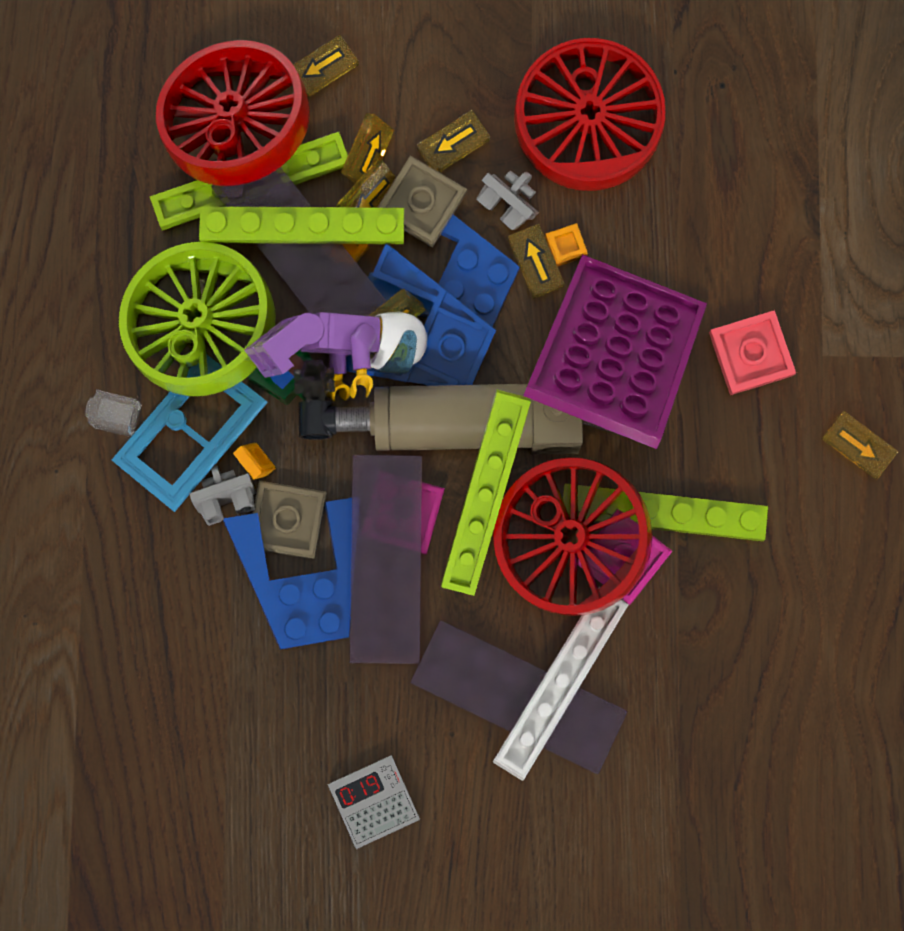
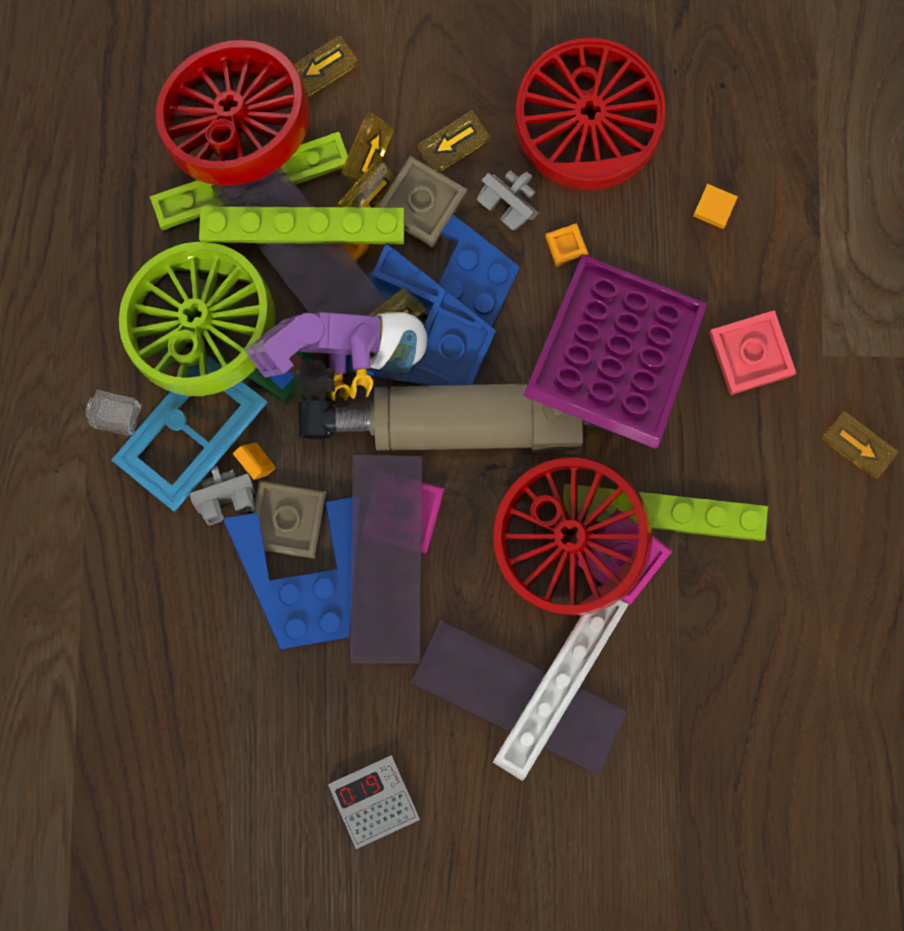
(485, 492): lime plate -> none
(536, 261): clear yellow tile -> none
(715, 206): none -> light orange tile

